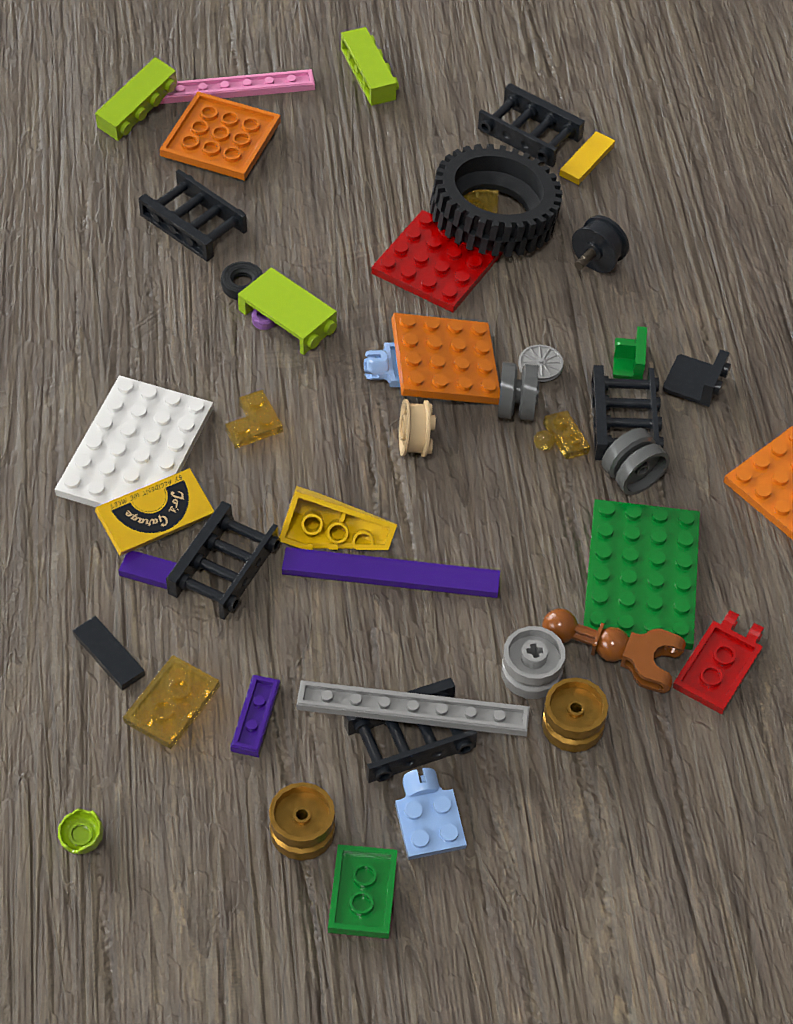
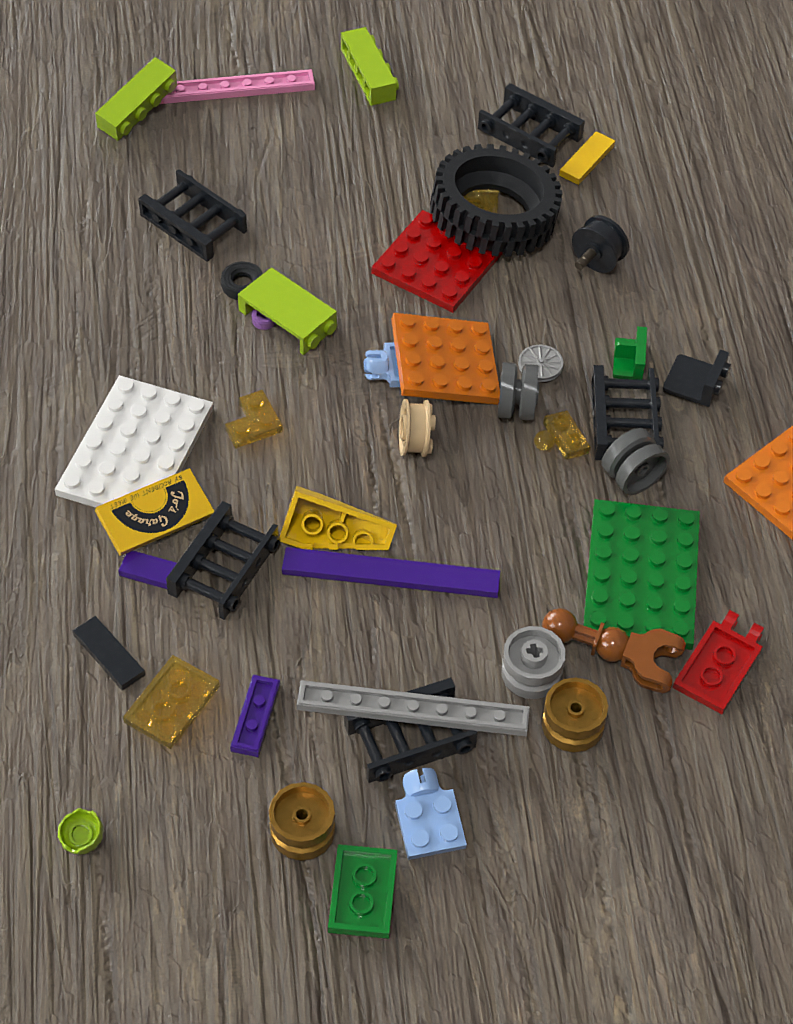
(220, 135): orange plate -> none

